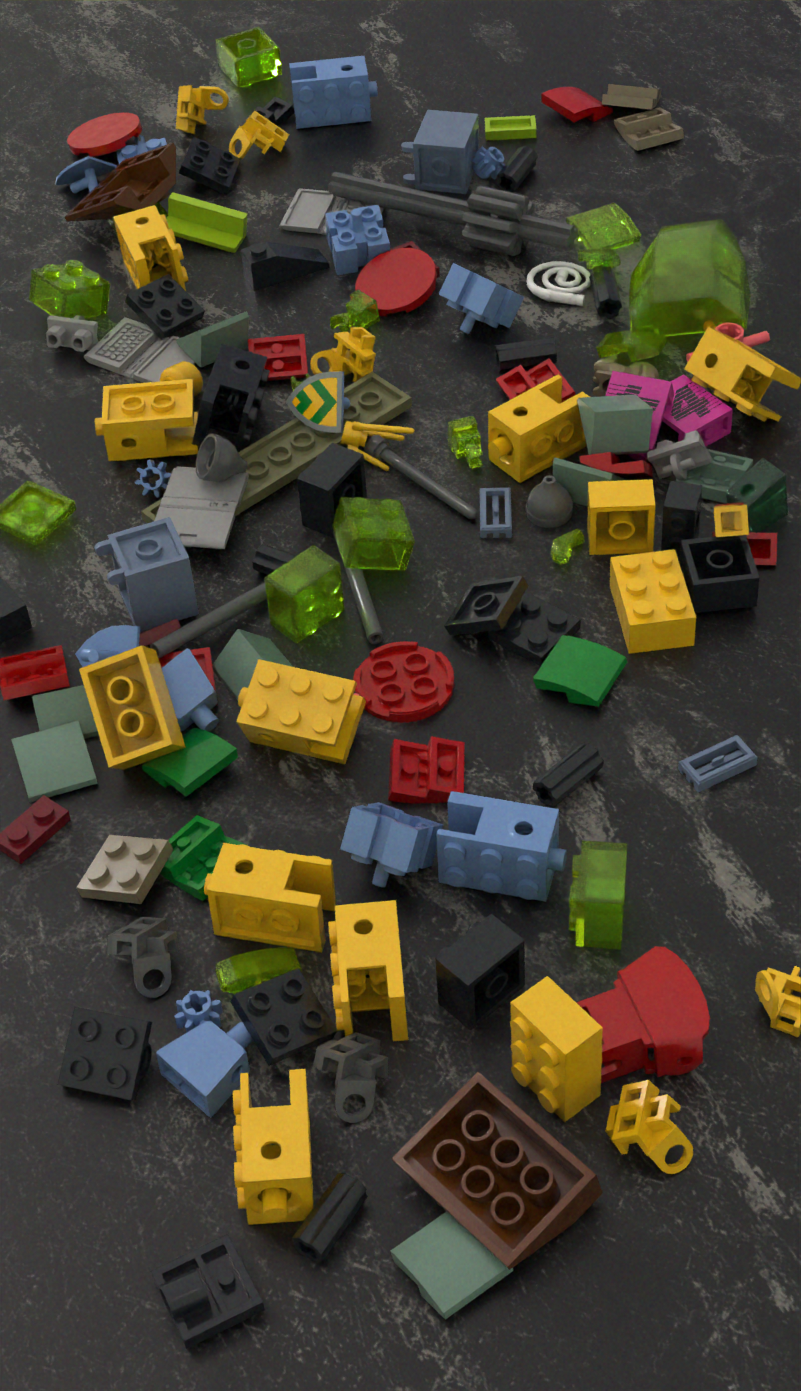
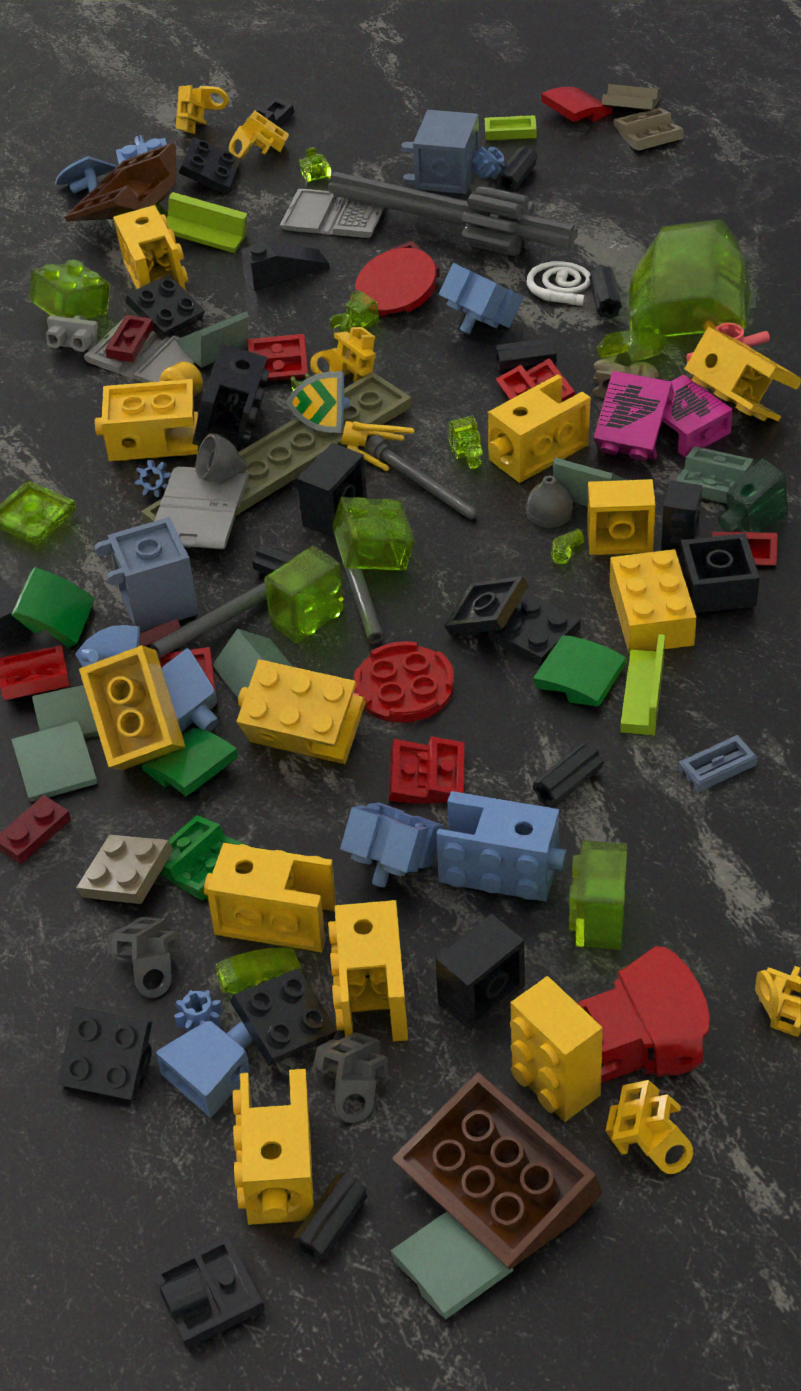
(53, 606): none -> green slope
(104, 134): tile -> none
(129, 338): none -> dark red plate
(248, 57): clear neon green brick -> none
(314, 165): none -> clear neon green tile
(331, 91): medium blue torso -> none
(355, 237): medium blue brick -> none
(495, 528): sand blue tile -> none
(597, 257): clear neon green slope -> none
(605, 227): clear neon green slope -> none
(611, 463): red slope -> none
(616, 424): sand green slope -> none
(643, 690): none -> lime panel
(679, 457): light grey hips -> none
(731, 519): yellow leg -> none

